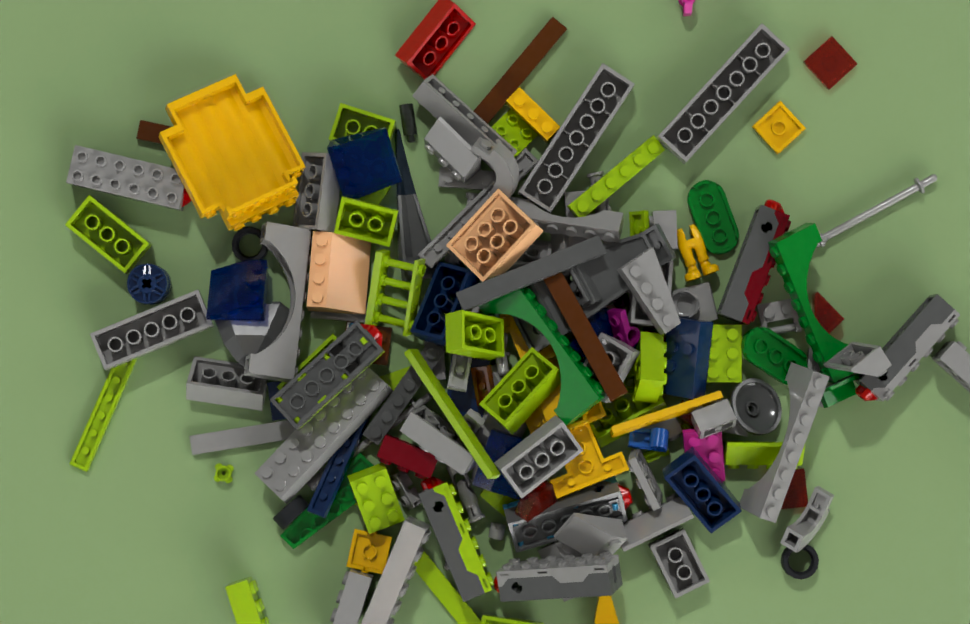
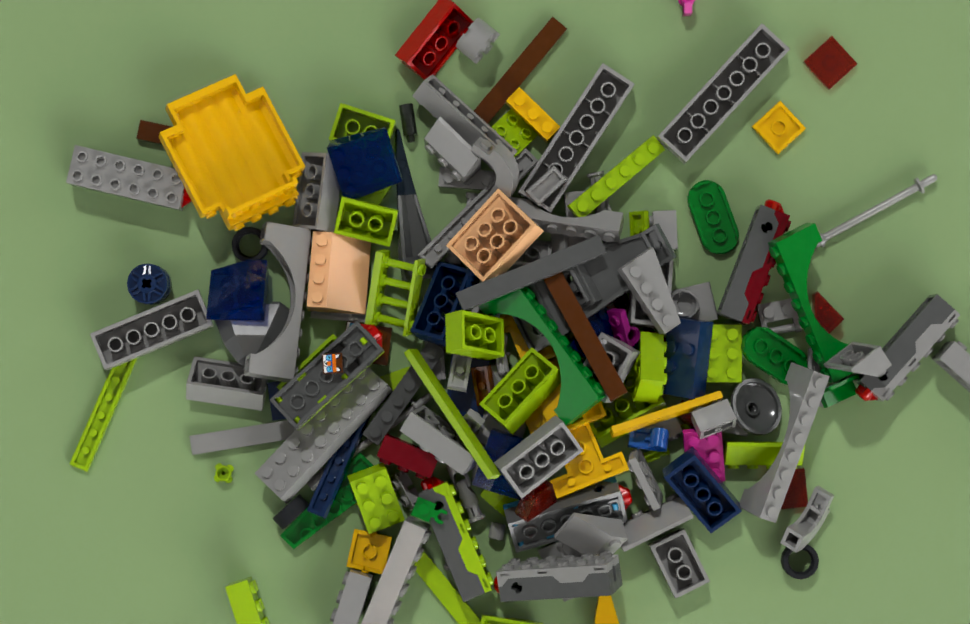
(108, 234): lime brick -> none
(332, 363): none -> tile
(425, 510): none -> green plate
(477, 40): none -> light grey brick
(546, 185): none -> light grey tile
(697, 243): yellow piece -> none

